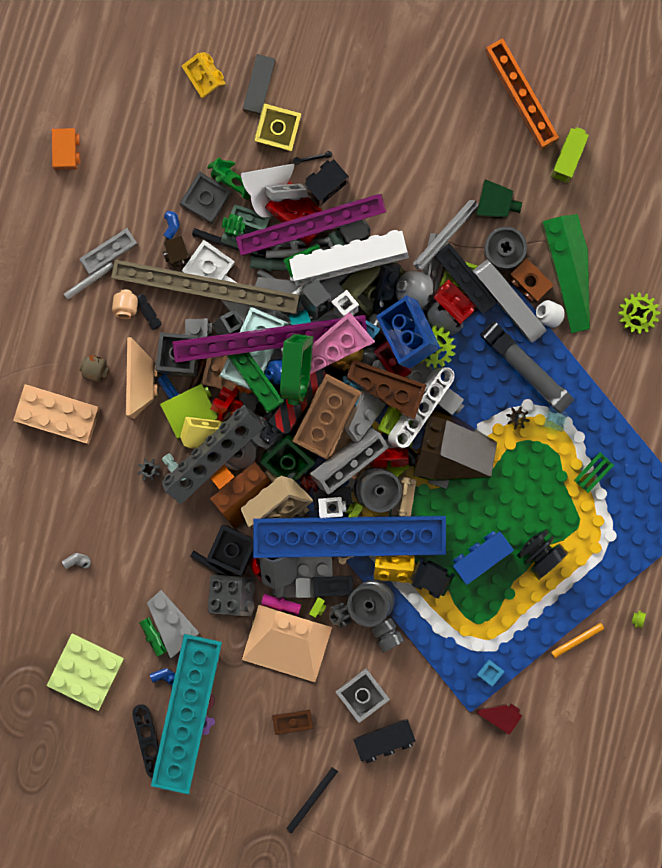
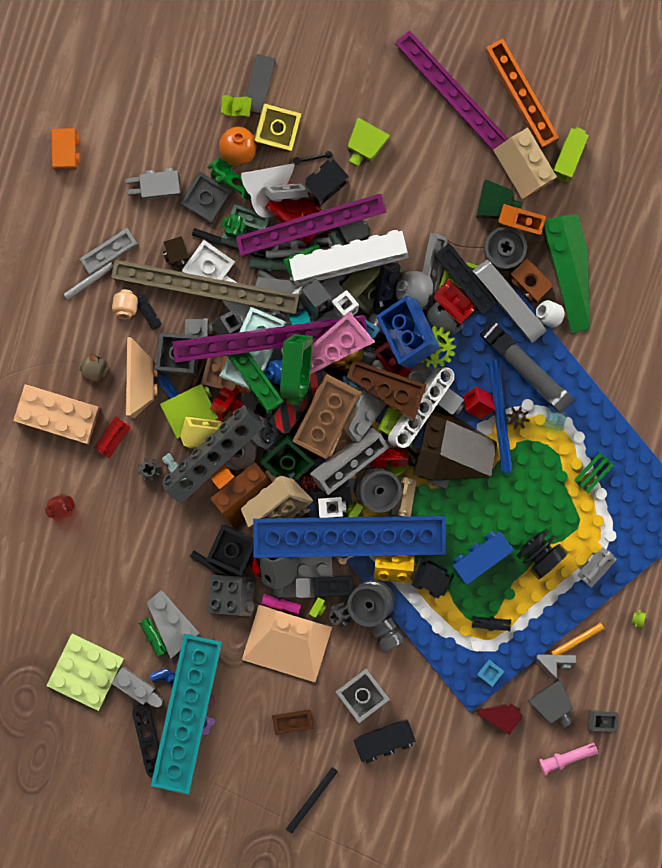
(60, 507): none -> clear red head
(78, 559): light grey arm -> none
(112, 437): none -> red hinge
(137, 687): none -> light grey hinge
(156, 185): none -> light grey hinge
(173, 223): blue arm -> none
(203, 73): yellow bracket -> none
(236, 106): none -> lime bracket
(237, 146): none -> orange cylinder
(365, 142): none -> lime torso
(445, 234): light grey axle -> none
(451, 91): none -> magenta plate
(478, 403): none -> red panel
(491, 623): none -> black pin
(500, 416): none -> blue axle
(522, 219): none -> orange brick
(525, 163): none -> tan slope
(549, 663): none -> light grey slope
(553, 703): none -> dark grey torso
(559, 761): none -> bright pink pin
(597, 567): none -> light grey hinge
(602, 721): none -> dark grey slope
(635, 304): lime gear -> none

